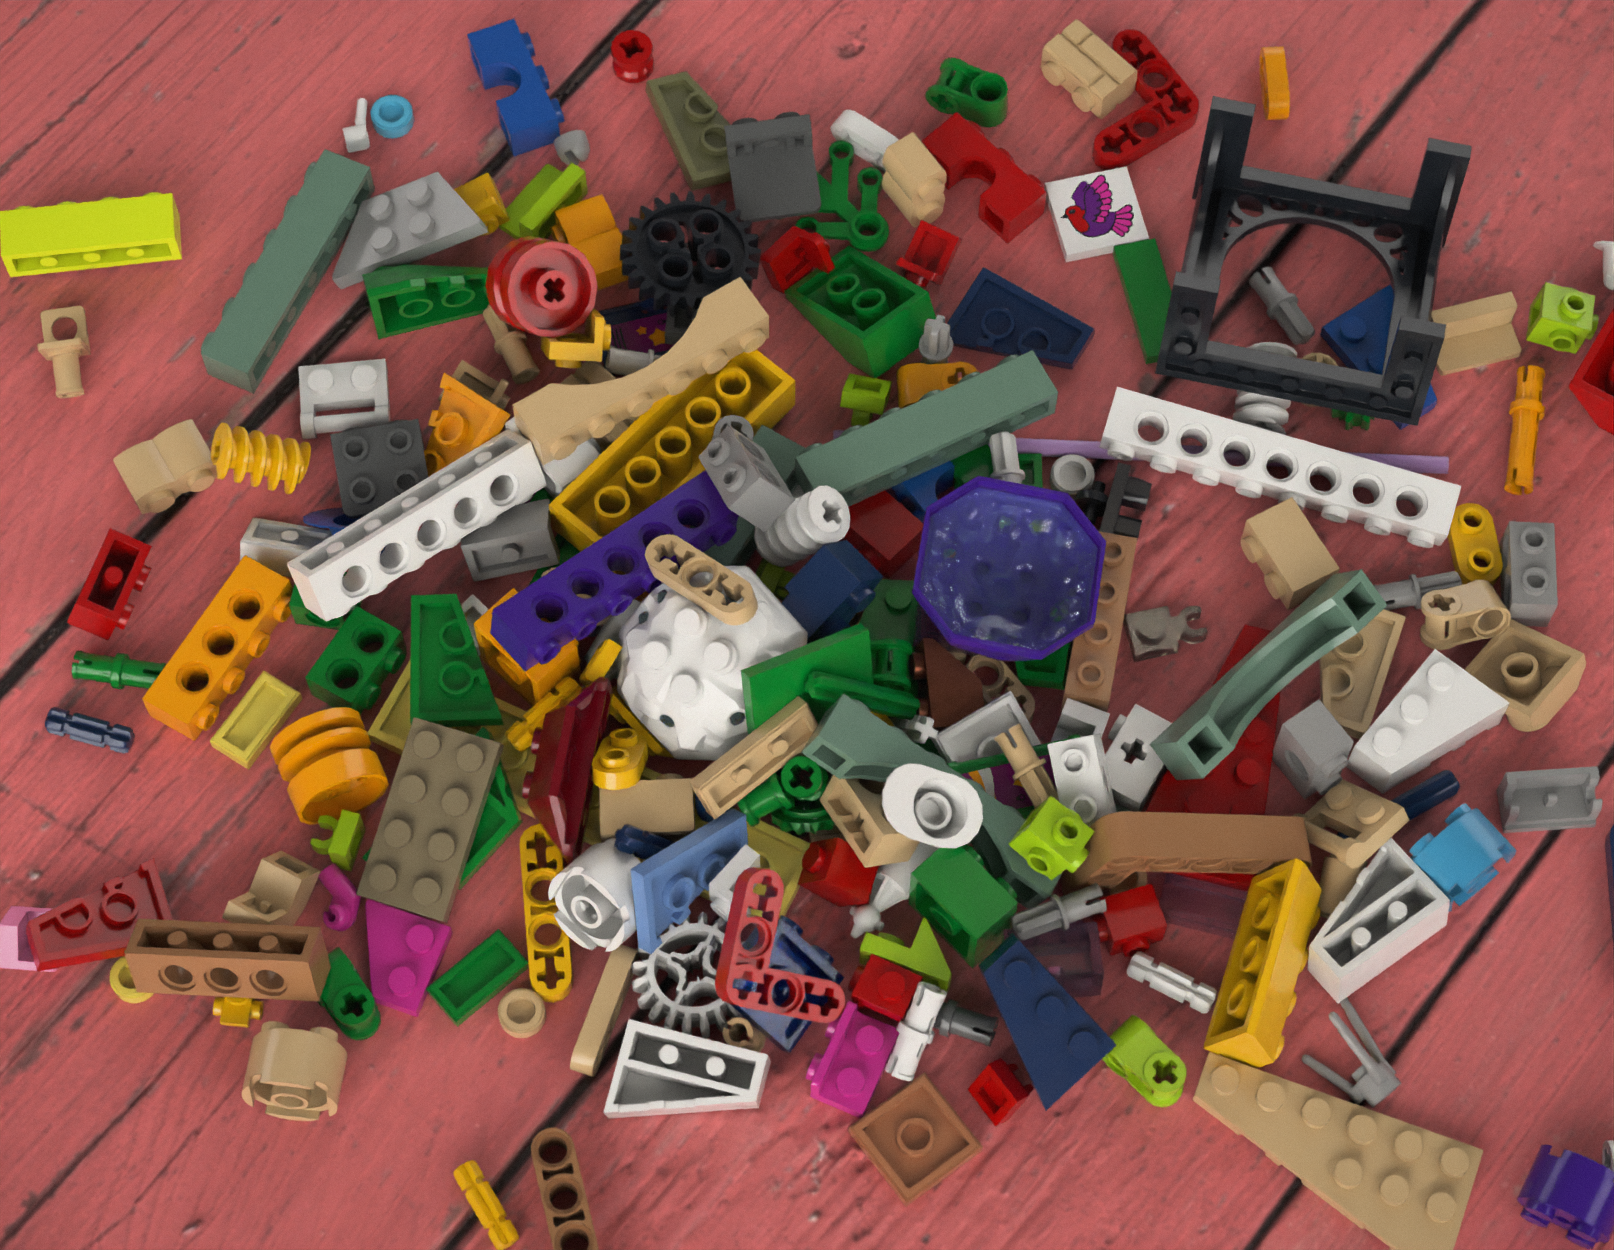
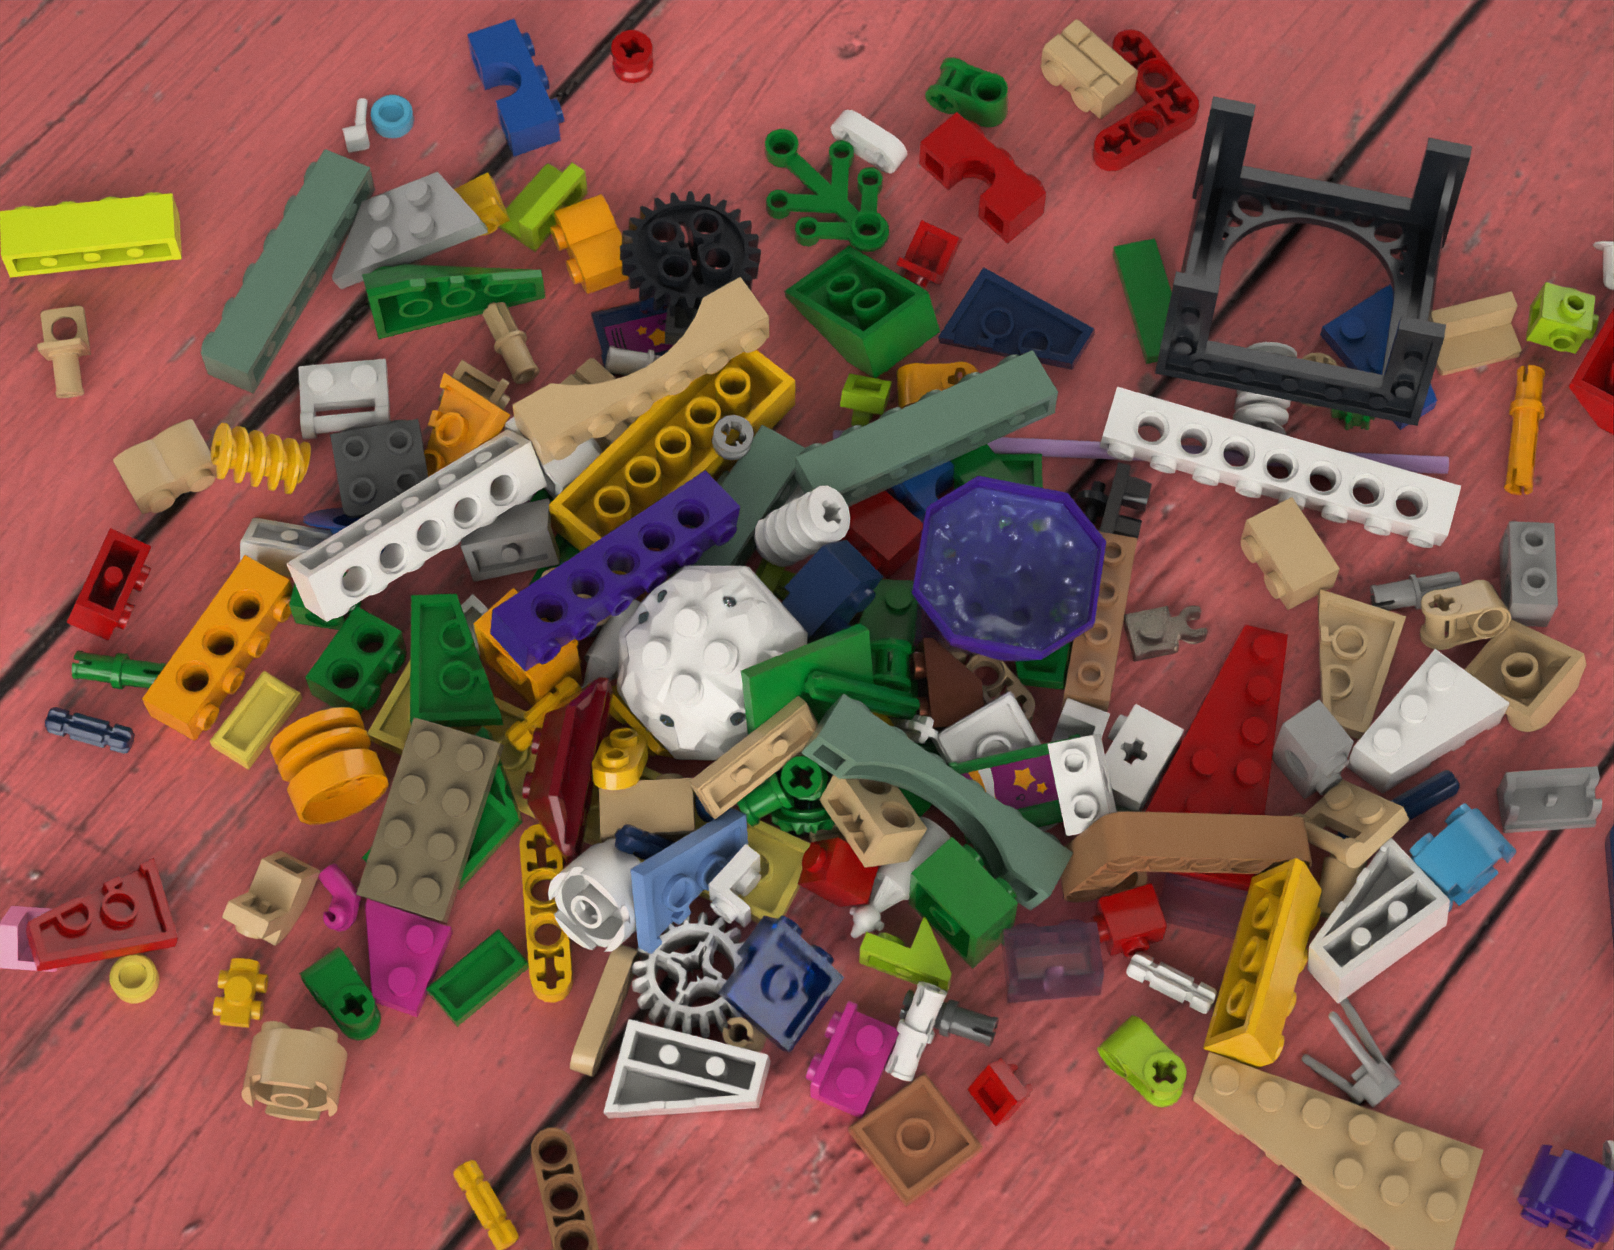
(228, 959): medium nougat brick -> none
(345, 840): lime tile -> none
(521, 1013): tan tile -> none
(541, 286): red wheel -> none
(572, 147): light grey hinge -> none
(573, 348): yellow bracket -> none
(600, 661): yellow tile -> none
(691, 128): olive wing -> none
(708, 596): tan beam -> none
(746, 478): light grey brick -> none
(754, 963): red beam -> none
(773, 167): dark grey bracket -> none
(794, 256): red bracket -> none
(884, 988): red bracket -> none
(914, 180): tan brick -> none
(932, 806): white piece -> none
(936, 342): light grey axle -> none
(1005, 458): white axle -> none
(1027, 766): tan axle -> none
(1045, 1022): dark blue wedge -> none
(1052, 839): lime brick -> none
(1058, 912): light grey axle -> none
(1072, 474): white tile -> none
(1095, 213): white tile -> none
(1220, 716): sand green arch -> none
(1274, 83): light orange beam -> none
(1282, 306): light grey axle -> none
(1474, 543): yellow plate -> none

